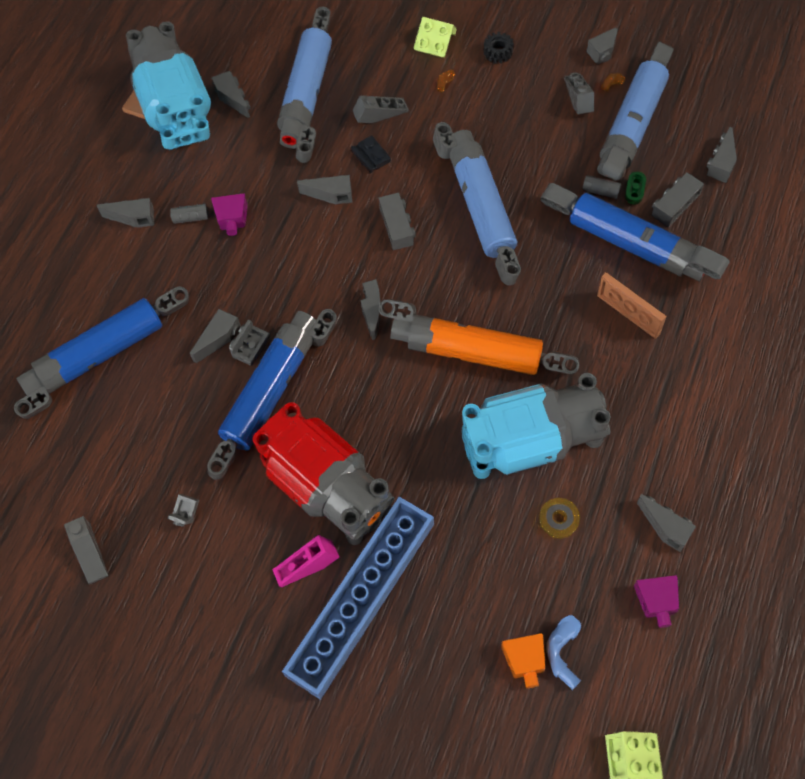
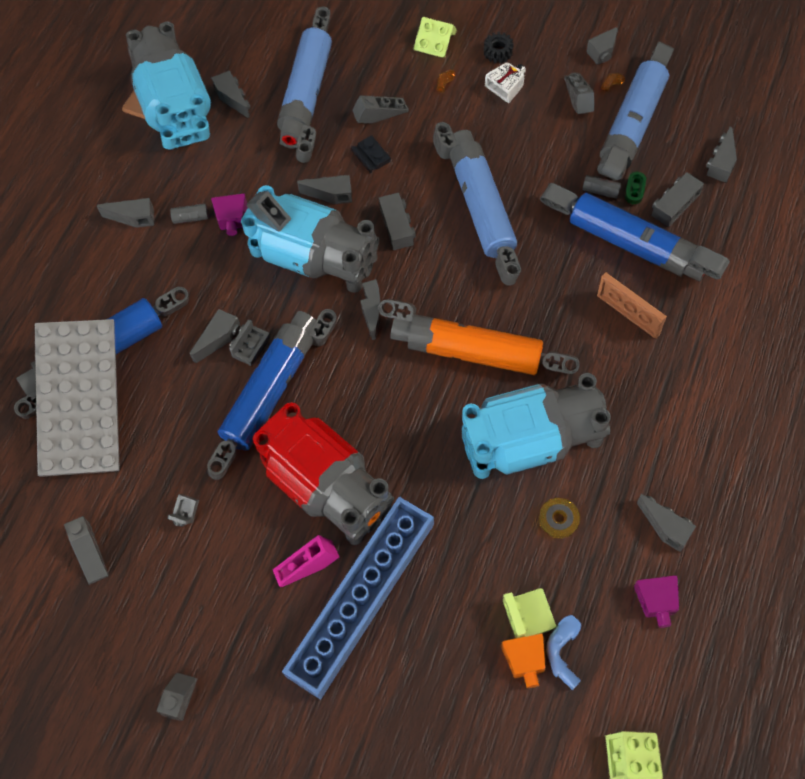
(76, 397): none -> light grey plate
(177, 696): none -> dark grey slope
(268, 210): none -> dark grey slope
(314, 241): none -> piece
(506, 81): none -> white torso
(529, 613): none -> yellowish green bracket

